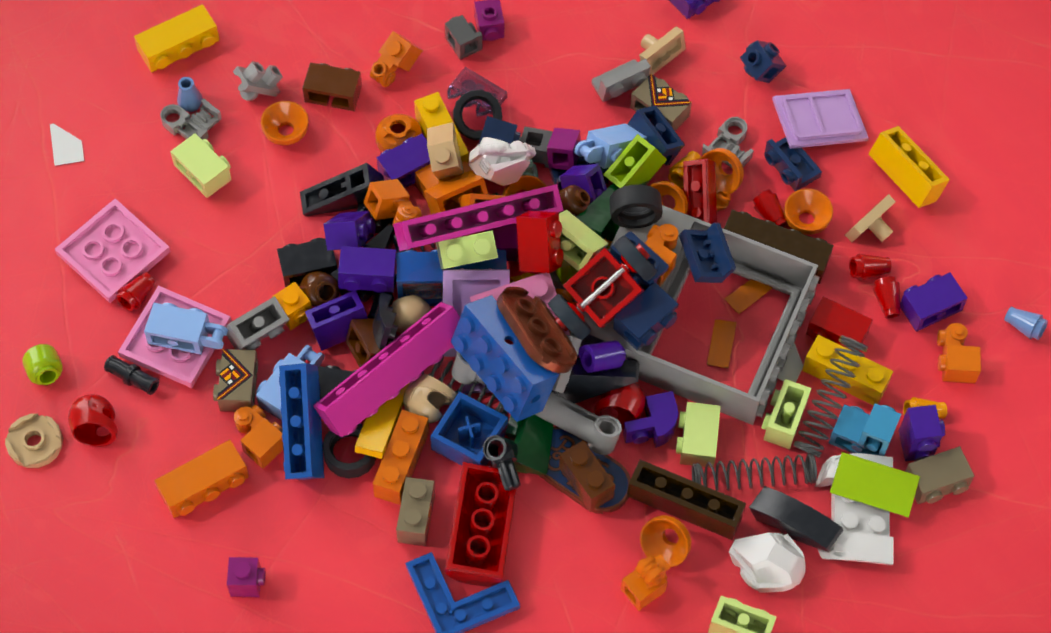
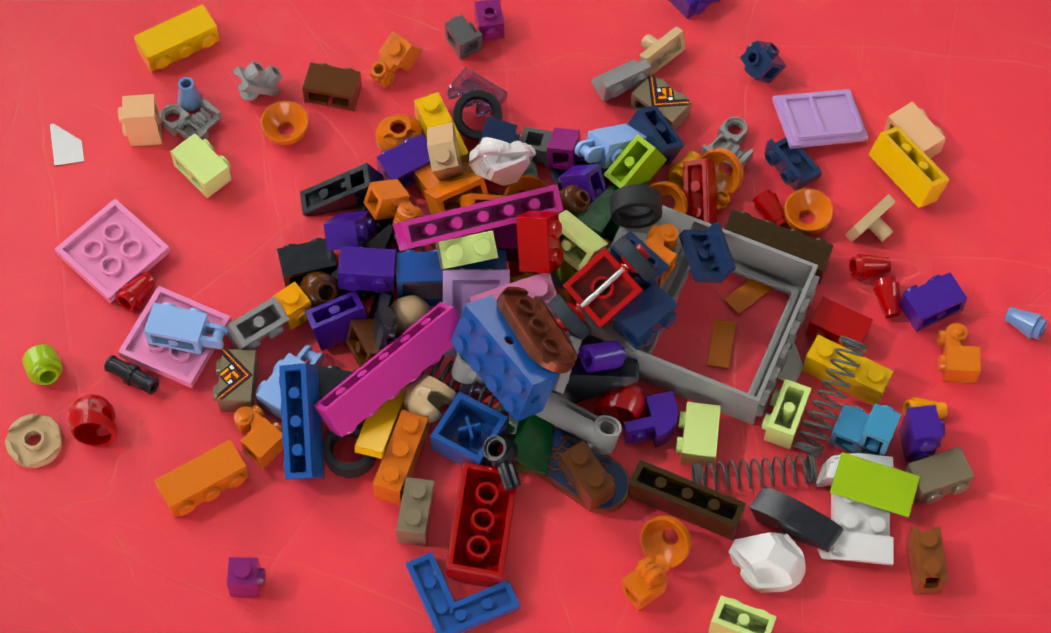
(140, 120): none -> light nougat brick
(918, 128): none -> light nougat brick
(926, 560): none -> dark orange brick

